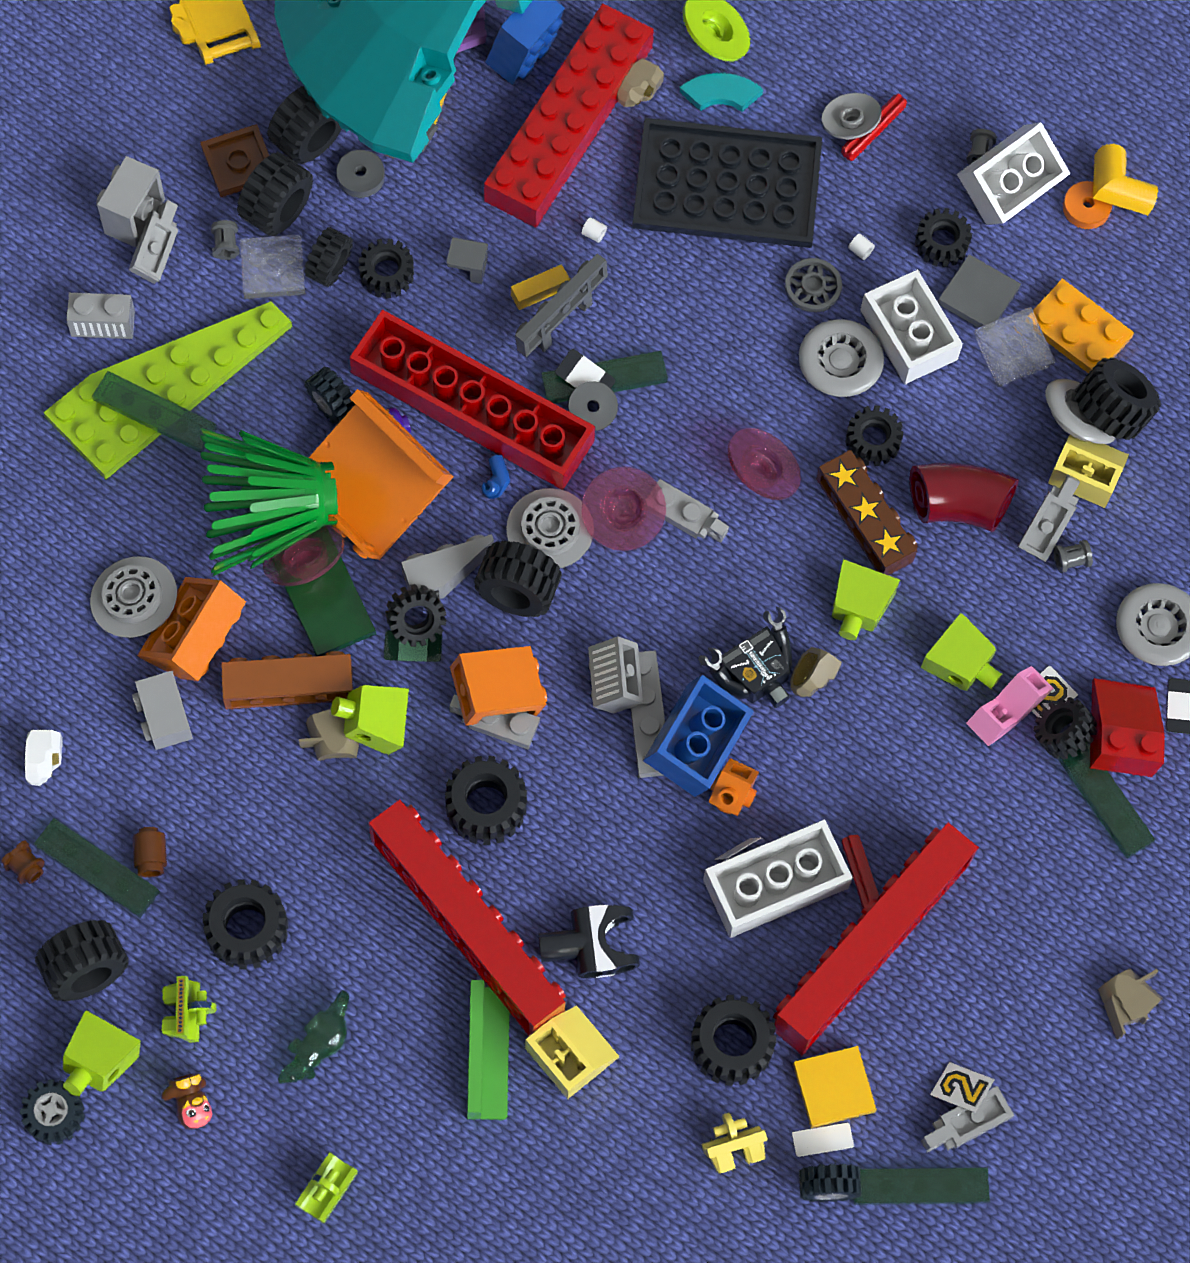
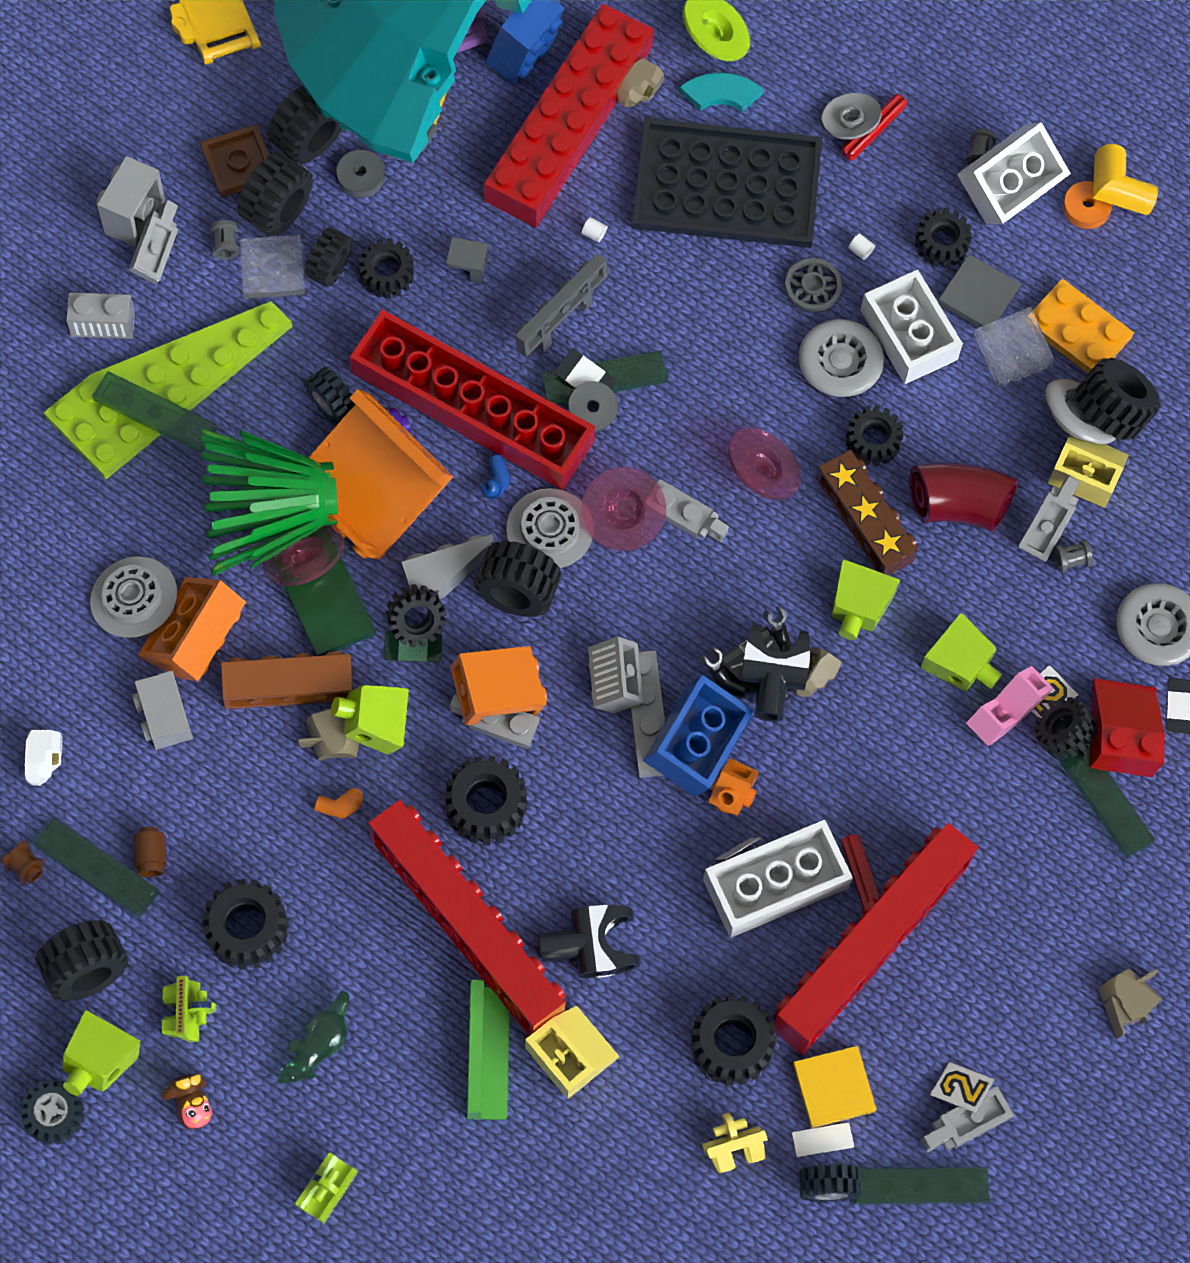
(342, 806): none -> orange arm
(538, 287): yellow piece -> none
(774, 672): none -> black connector

